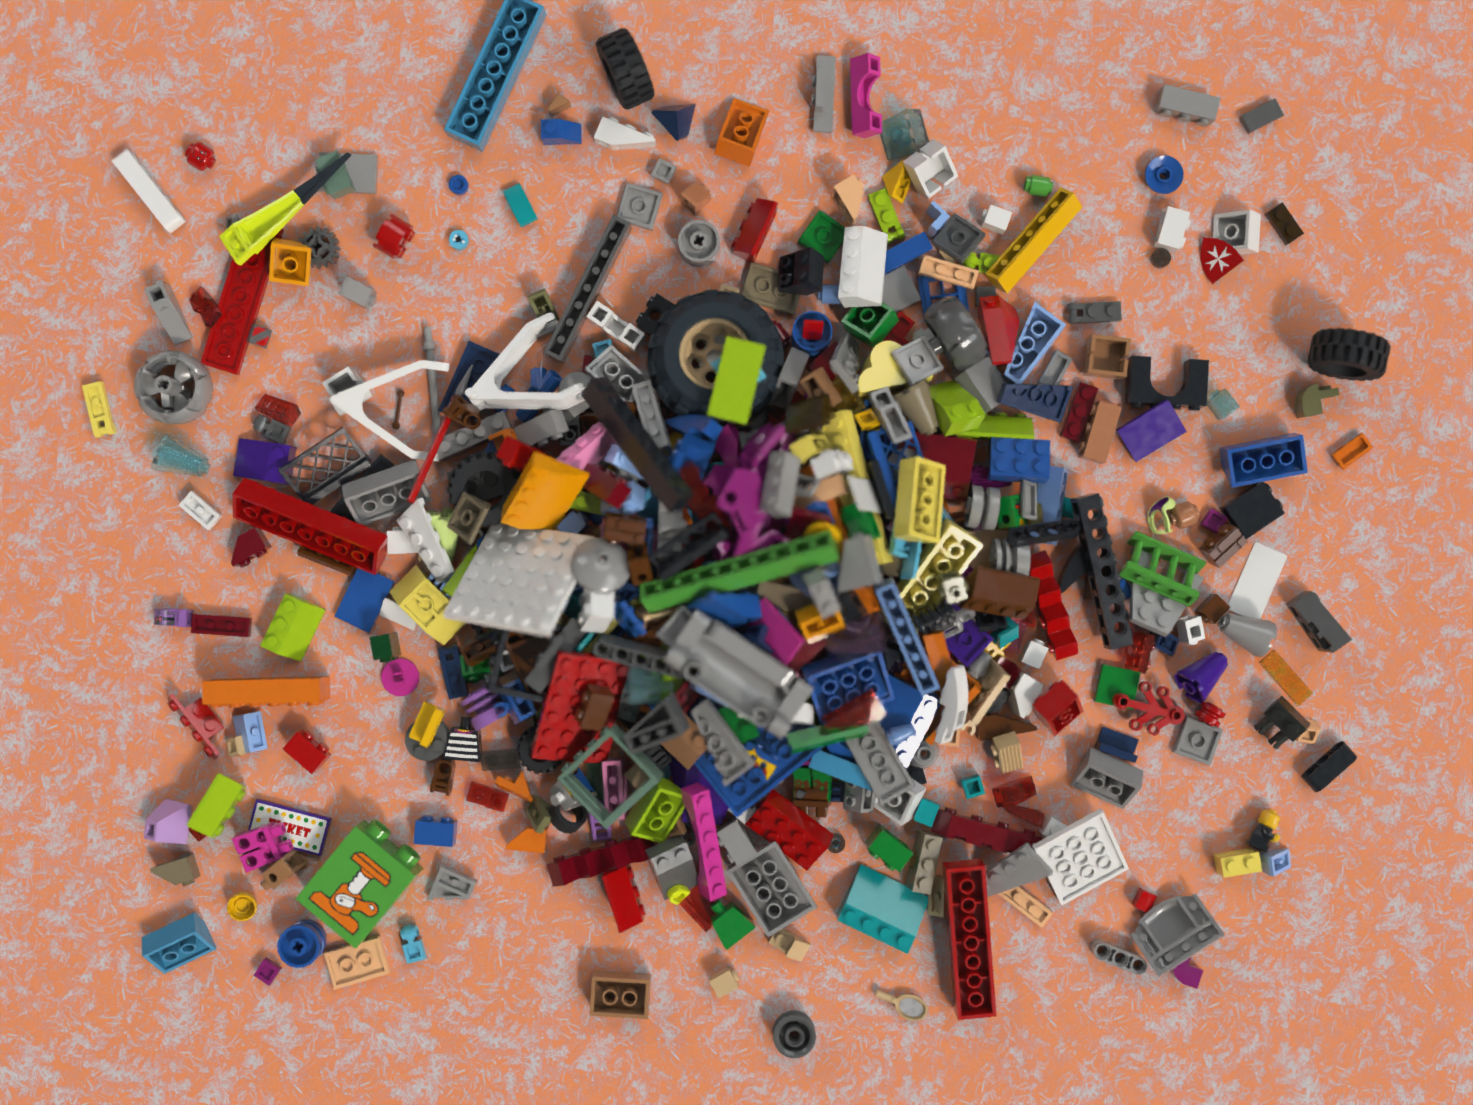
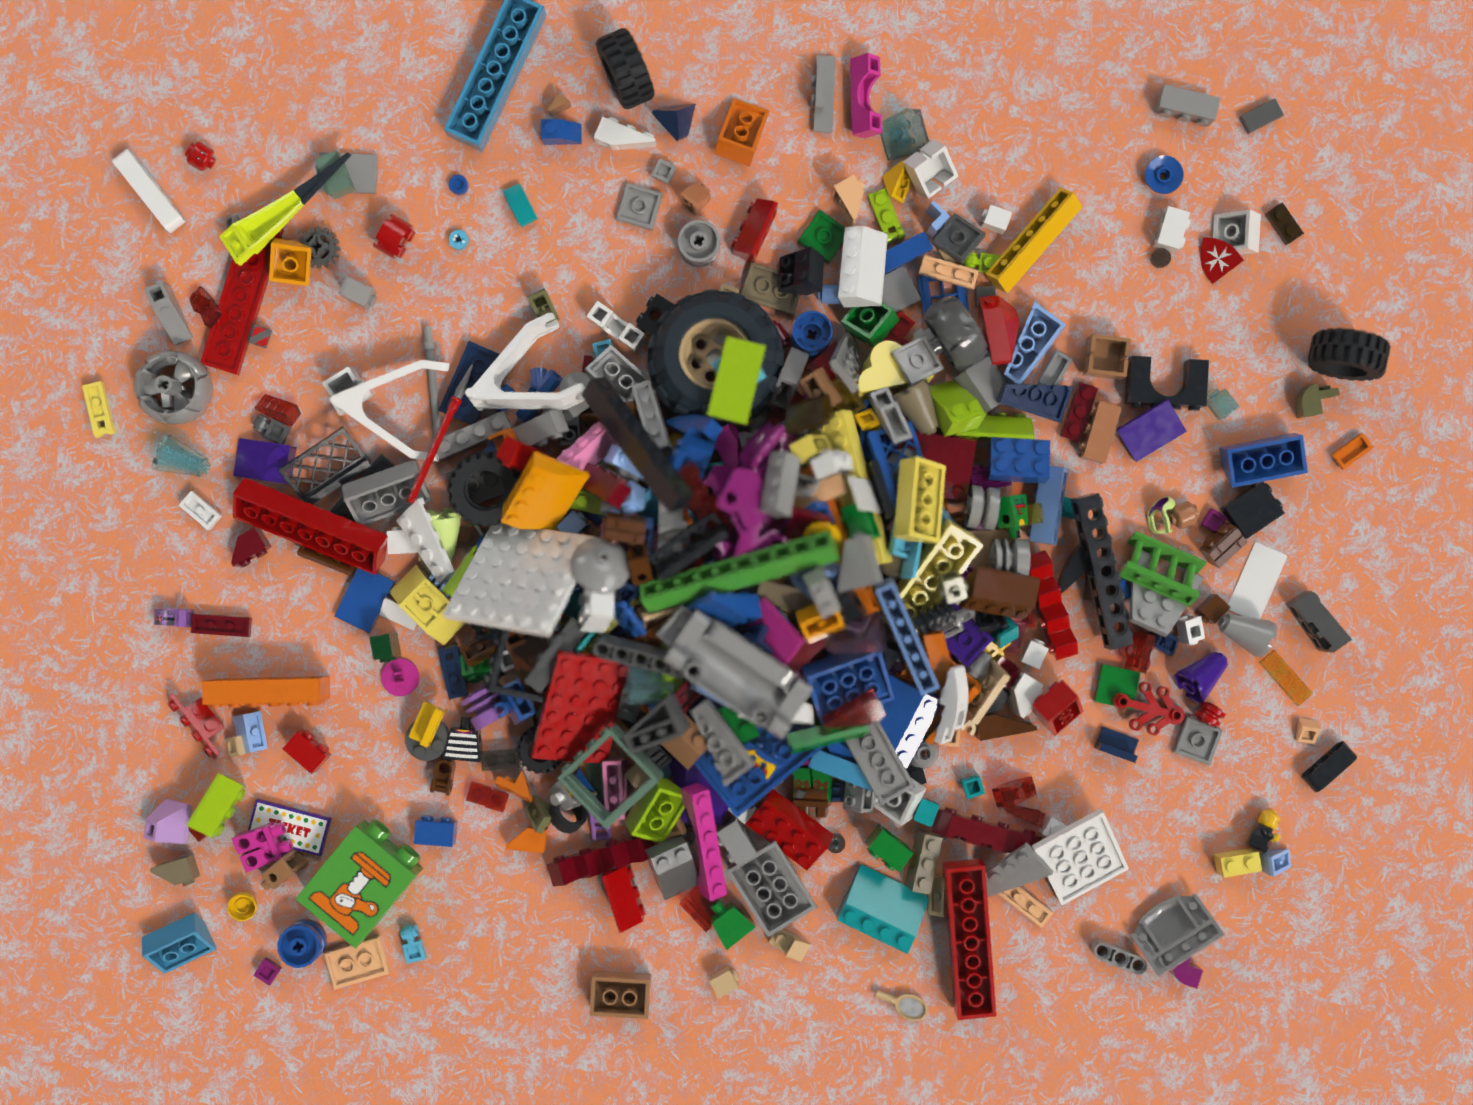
(293, 627): lime slope -> none
(396, 425): reddish brown hinge -> none
(452, 884): light grey wing -> none
(460, 410): reddish brown piece -> none
(468, 517): dark tan slope -> none
(588, 289): dark grey brick -> none
(594, 707): reddish brown brick -> none
(677, 893): neon yellow tile -> none
(790, 1022): dark grey wheel -> none
(812, 329): red slope -> none
(900, 733): medium blue cone -> none
(1007, 752): tan brick -> none
(1021, 535): black beam -> none
(1028, 500): light grey tile -> none
(1038, 185): bright green brick -> none
(1094, 312): dark grey plate -> none
(1107, 778): light grey slope -> none
(1144, 900): red slope -> none
(1286, 718): pearl dark grey brick -> none

